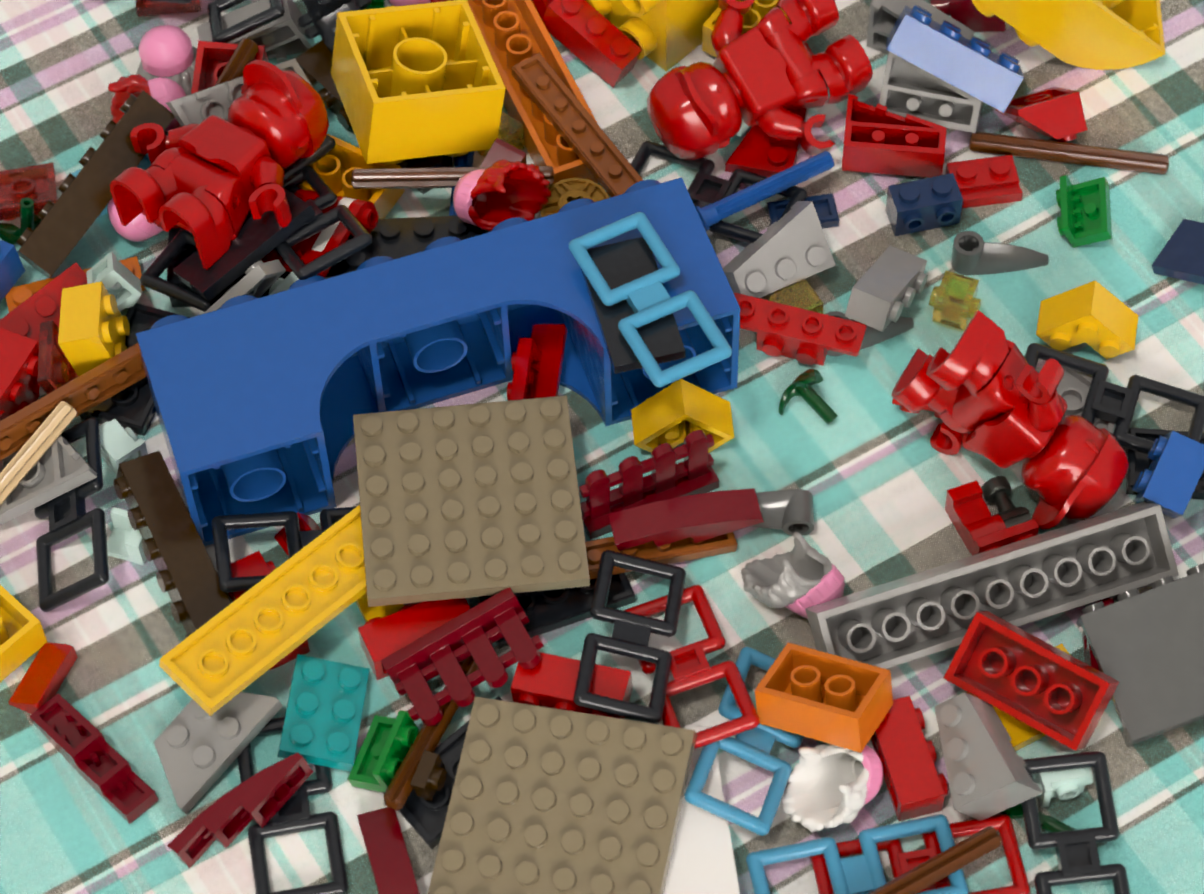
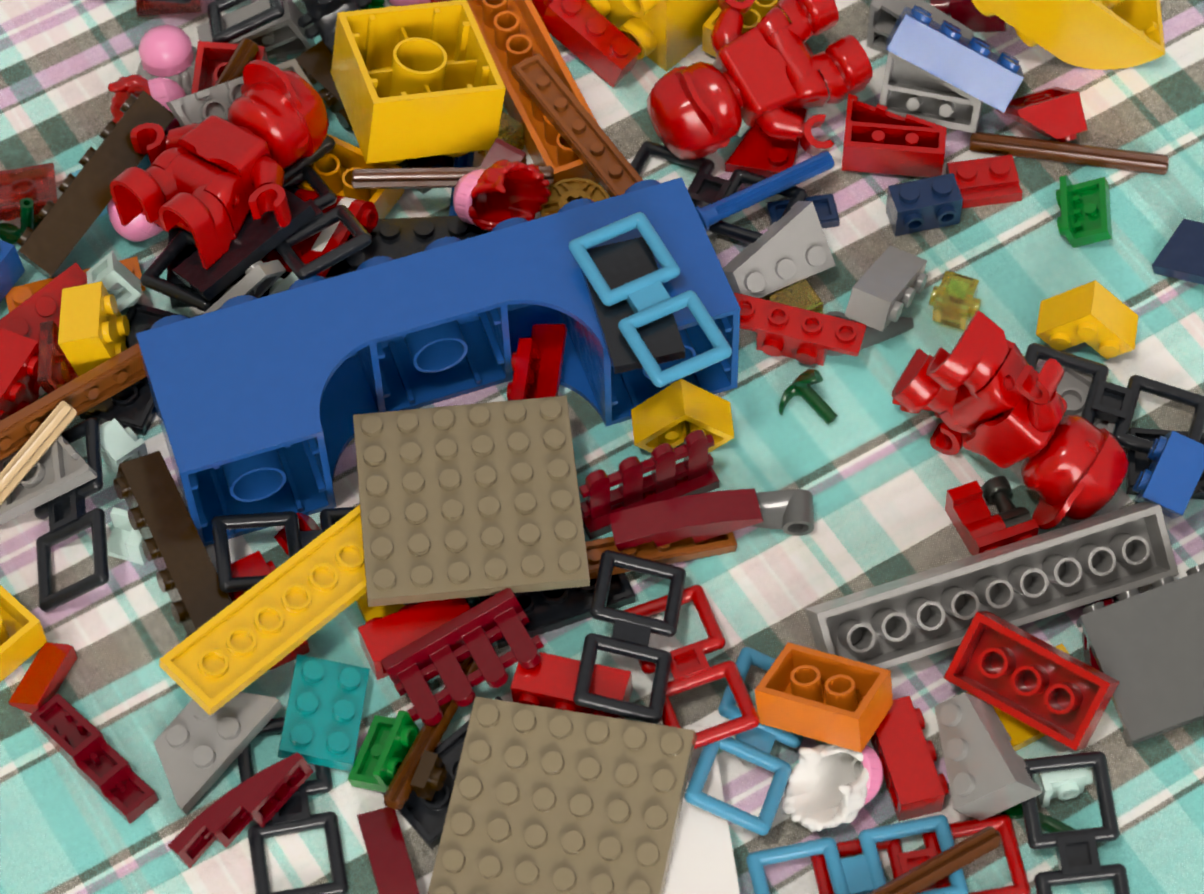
(794, 579): light grey hair -> none
(978, 257): dark grey piece -> none

